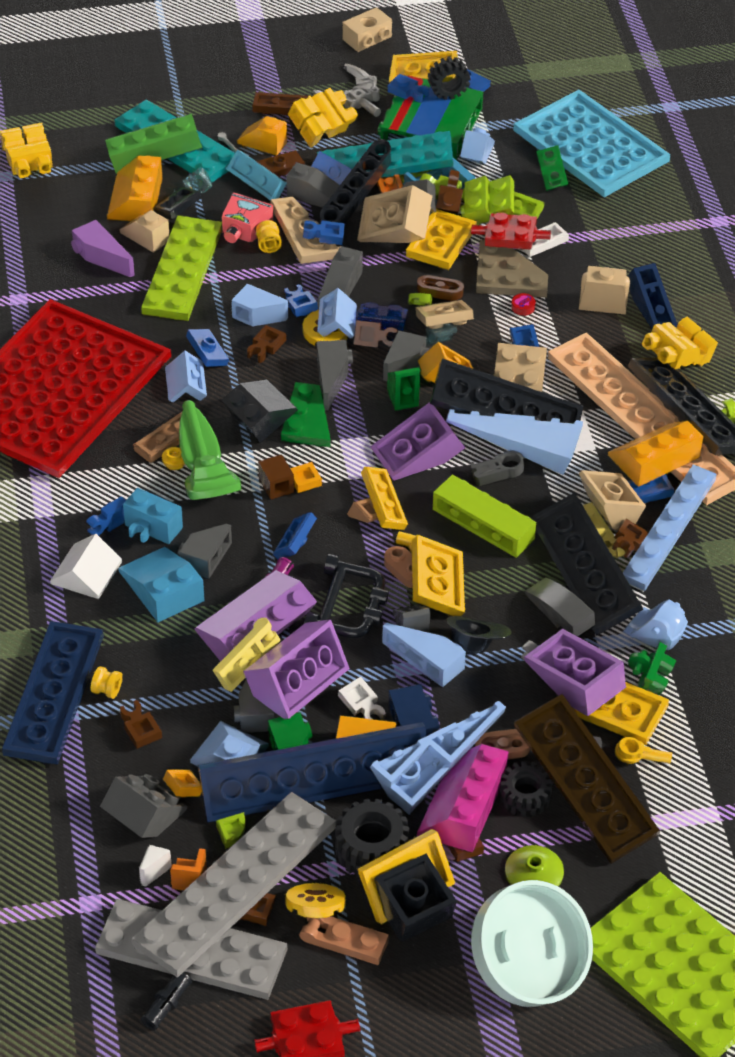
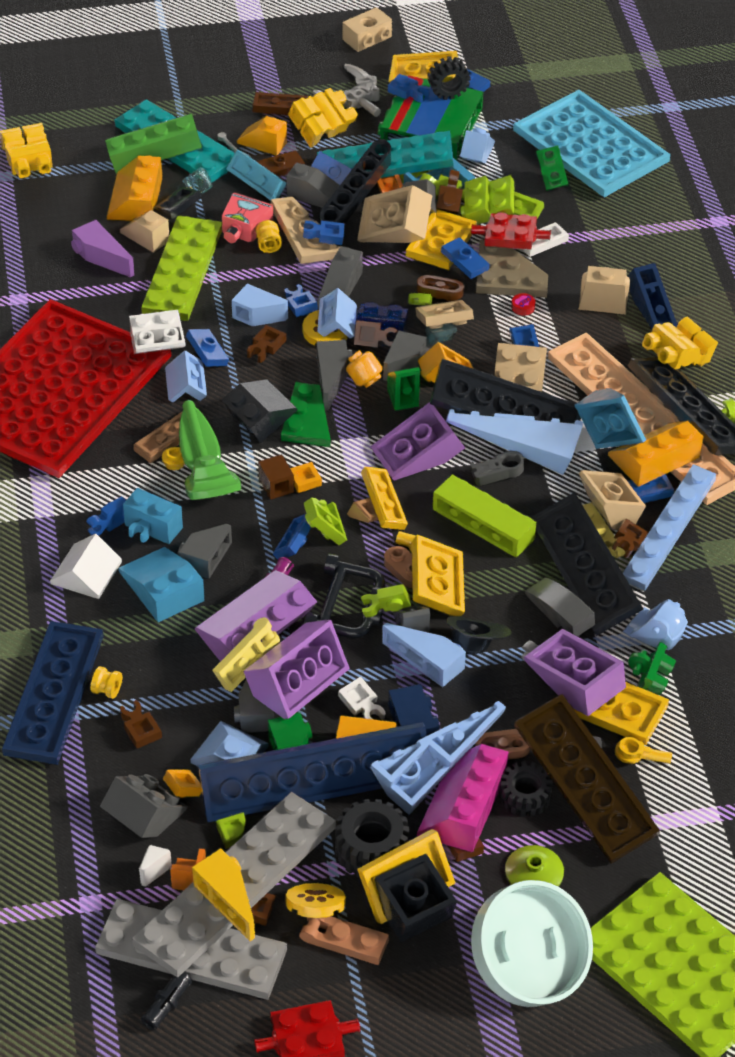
(156, 331): none -> white slope
(222, 884): none -> yellow slope
(326, 519): none -> lime wing
(364, 368): none -> light orange head
(389, 598): none -> lime plate
(465, 258): none -> blue plate
(609, 419): none -> dark azure slope

